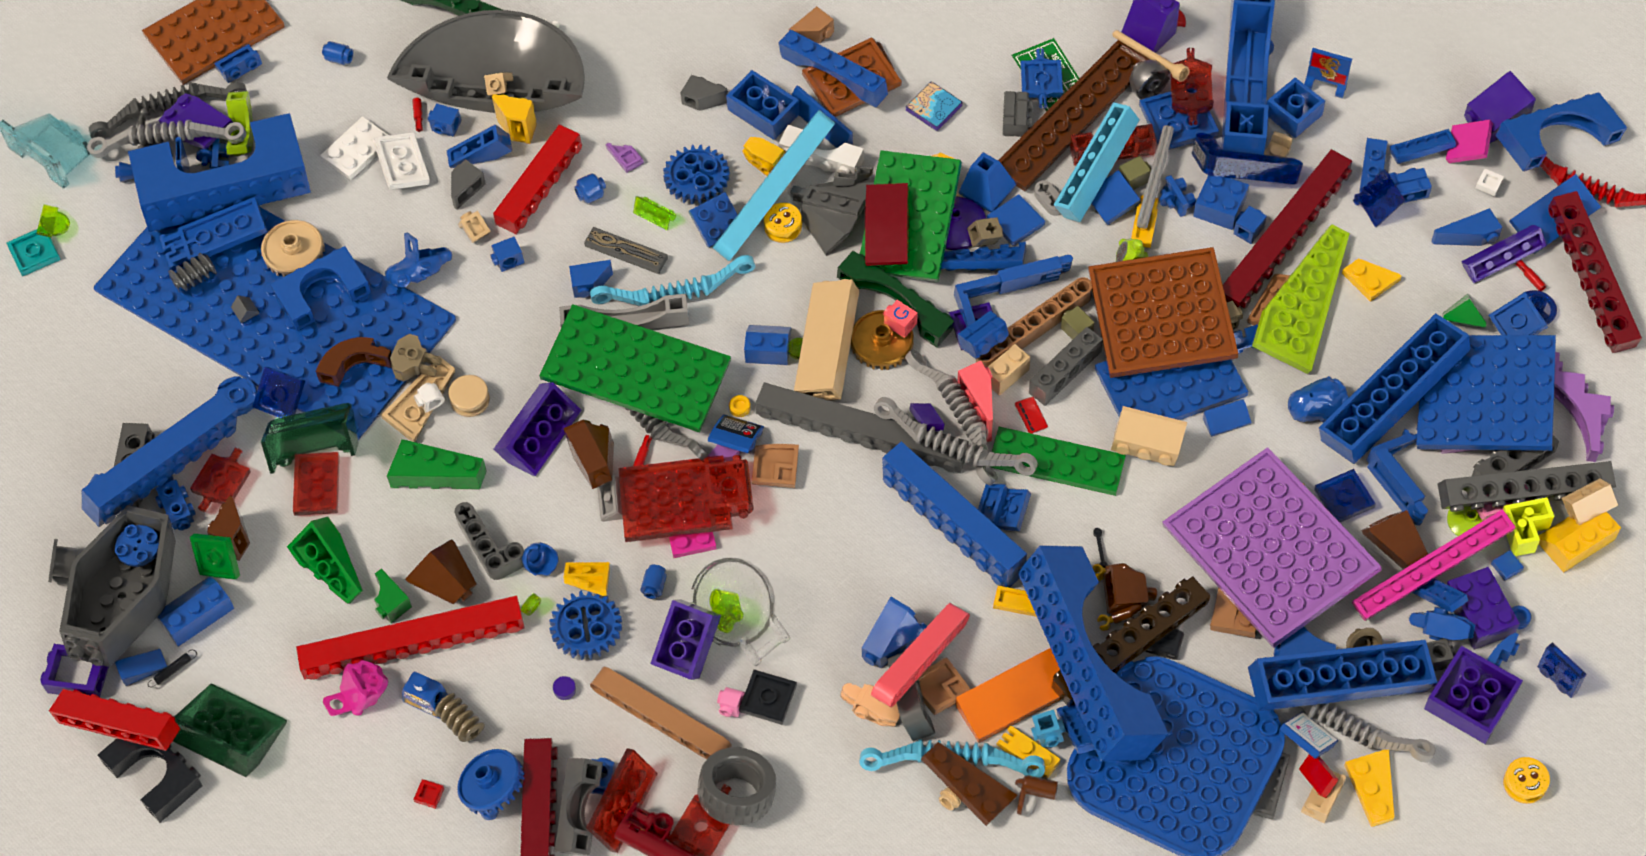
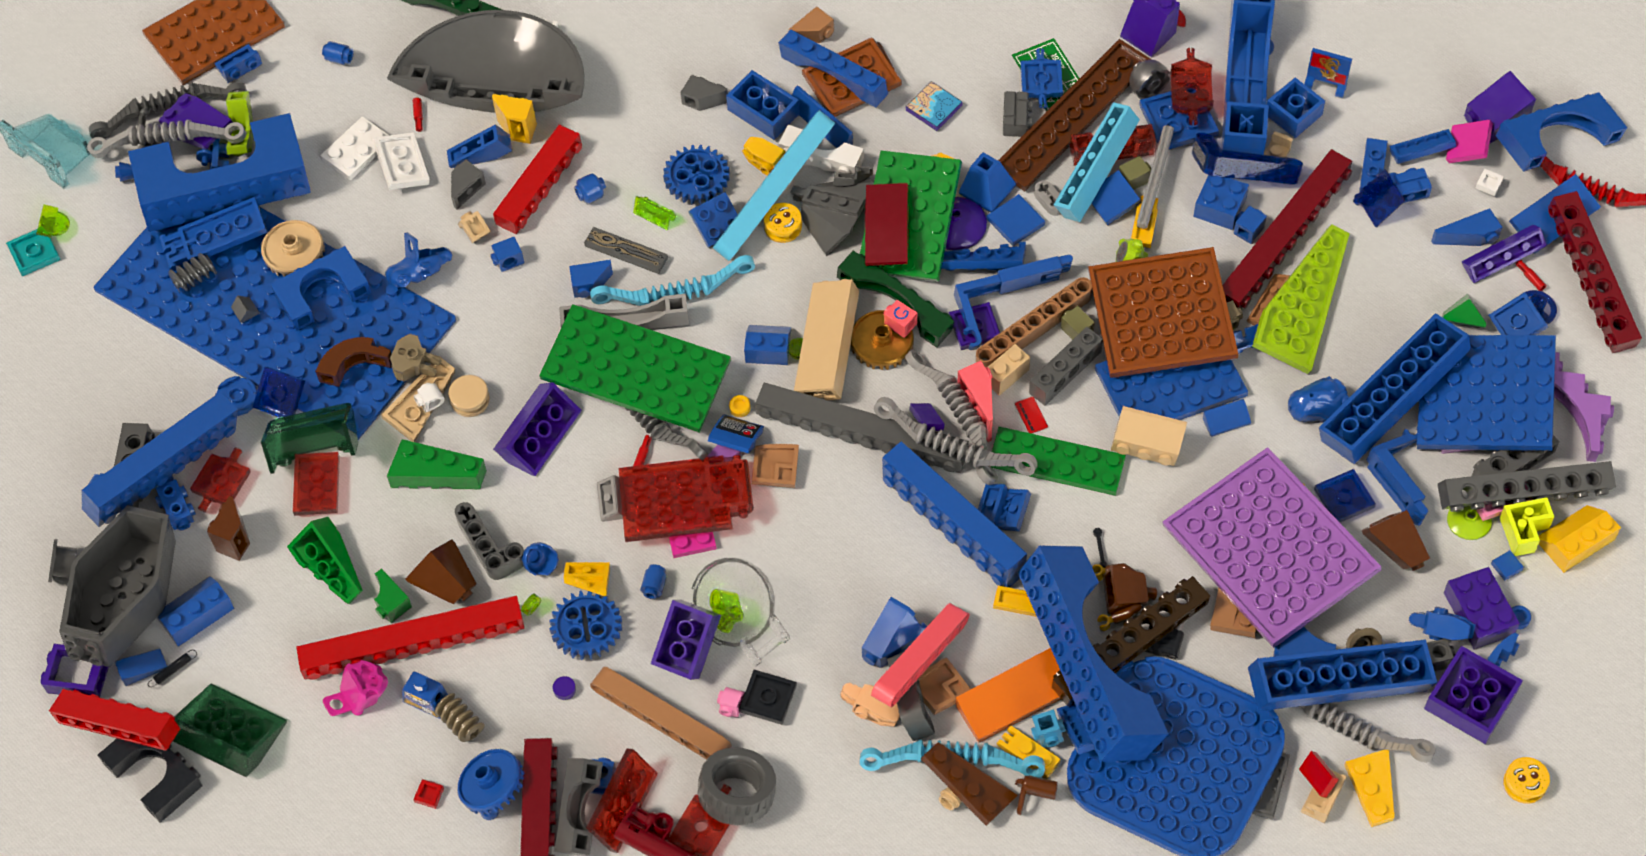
(128, 542): blue plate -> none
(181, 157): blue piece -> none
(215, 556): green tile -> none
(444, 120): blue brick -> none
(497, 83): tan bracket -> none
(592, 451): reddish brown slope -> none
(625, 156): medium lavender tile -> none
(983, 335): blue brick -> none
(985, 232): dark tan brick -> none
(1173, 196): blue hips -> none
(1178, 71): tan piece -> none
(1308, 735): tile -> none
(1370, 278): yellow wing -> none
(1433, 565): dark pink plate -> none
(1442, 595): blue plate -> none
(1561, 670): clear blue plate -> none
(1590, 501): tan hinge -> none

